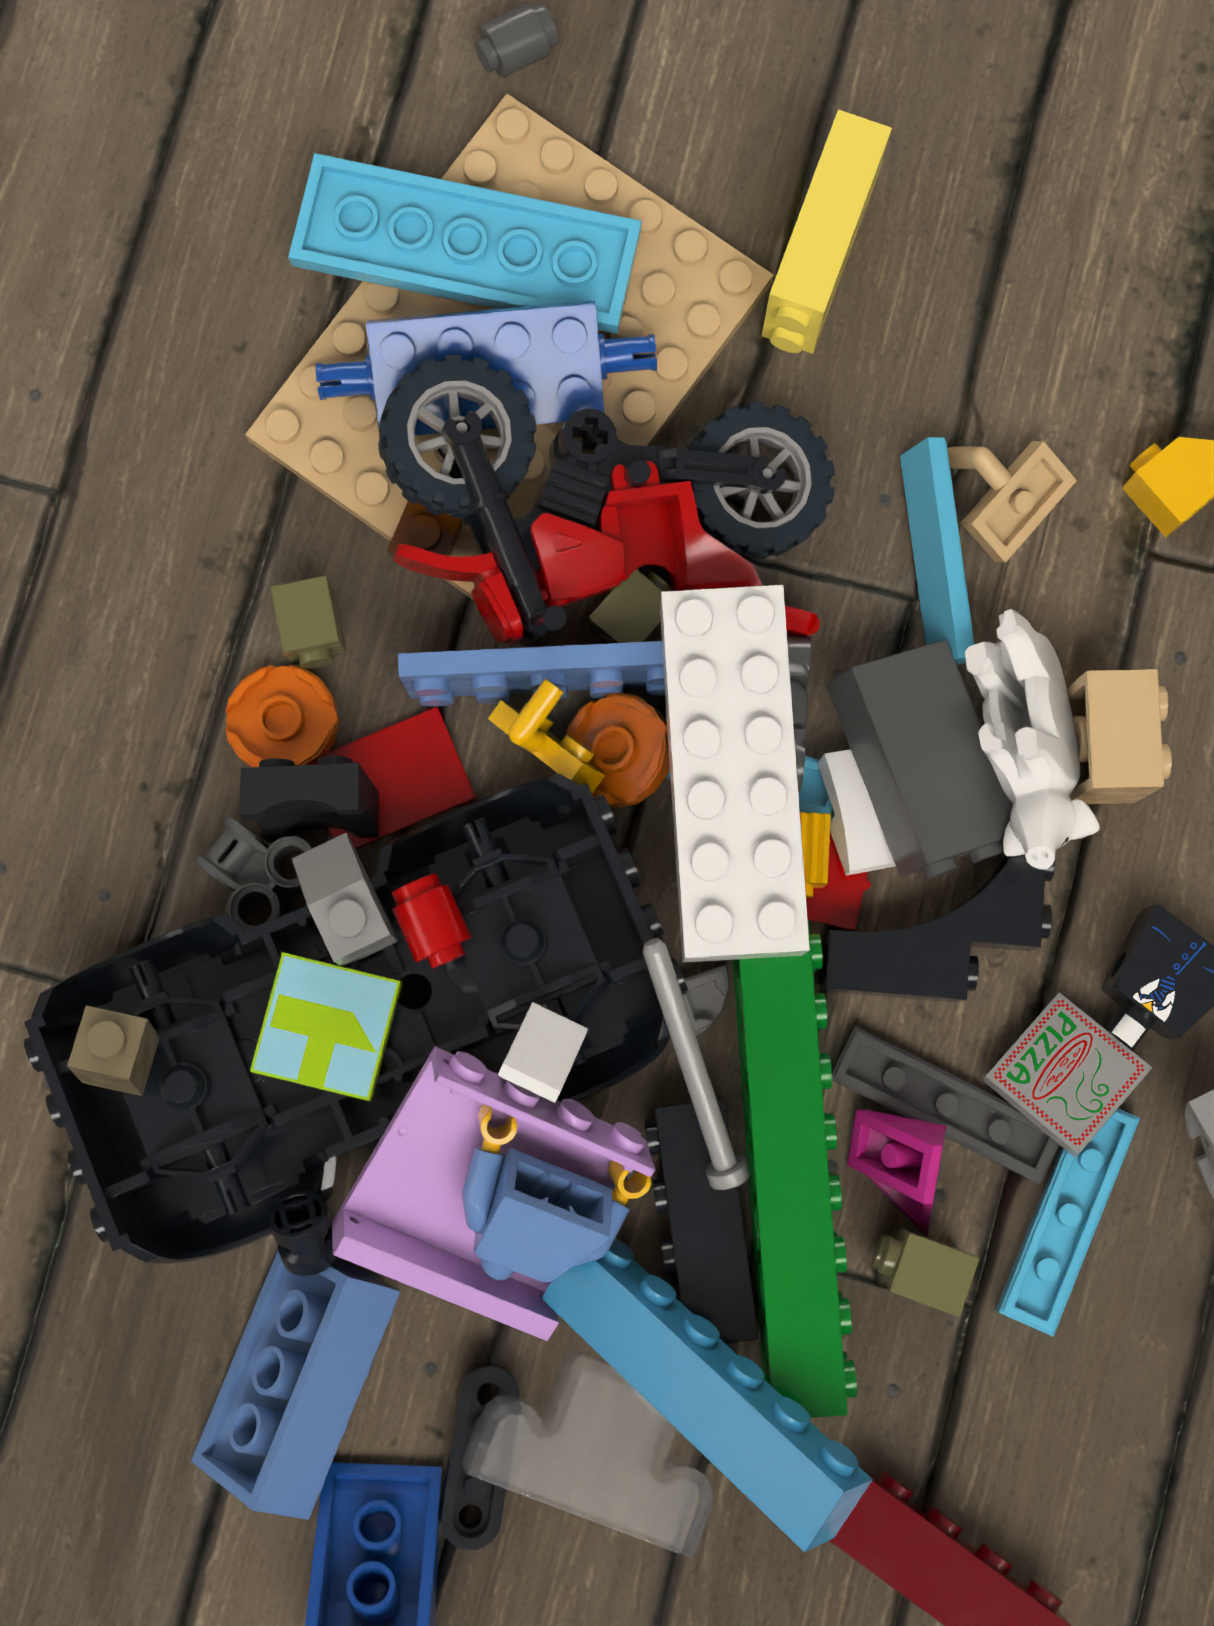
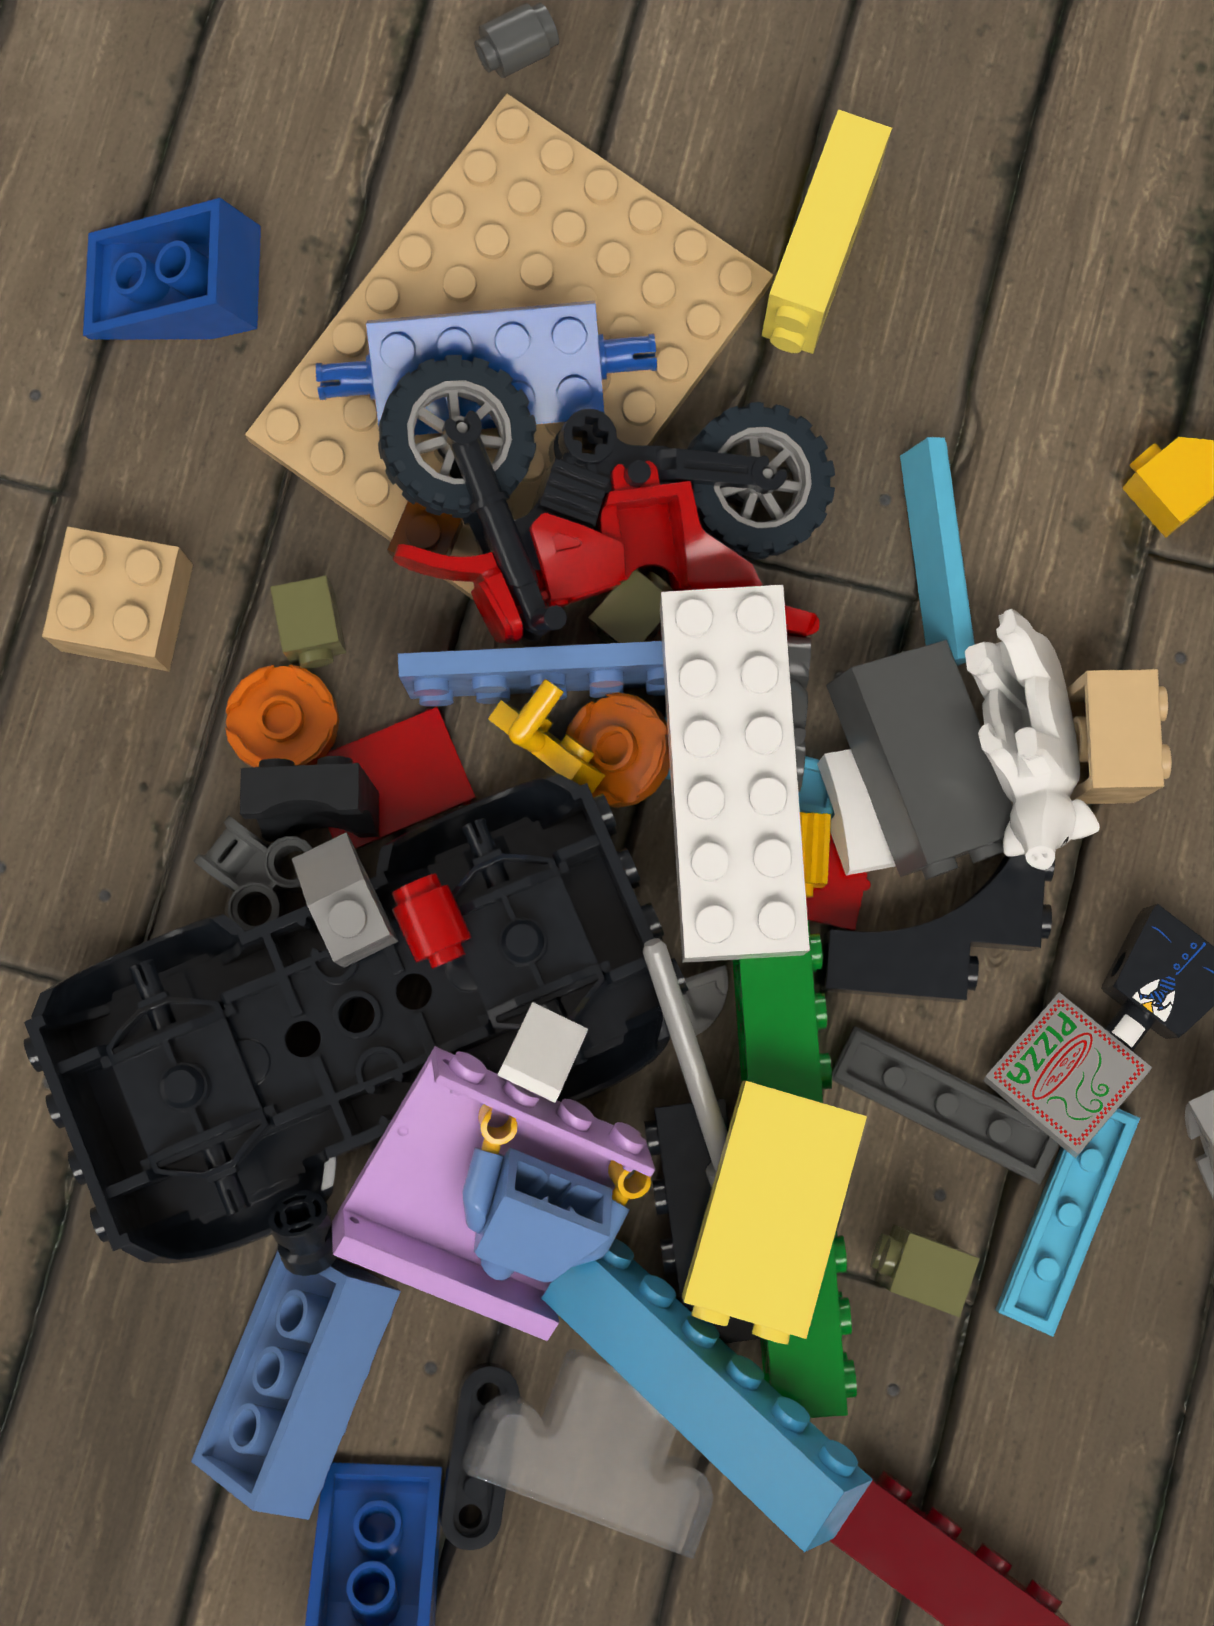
(113, 1050): dark tan brick -> none
(118, 598): none -> tan brick
(174, 275): none -> blue slope
(326, 1026): tile -> none
(461, 240): medium azure plate -> none
(773, 1212): none -> light yellow brick
(900, 1159): dark pink slope -> none
(1017, 495): tan plate -> none

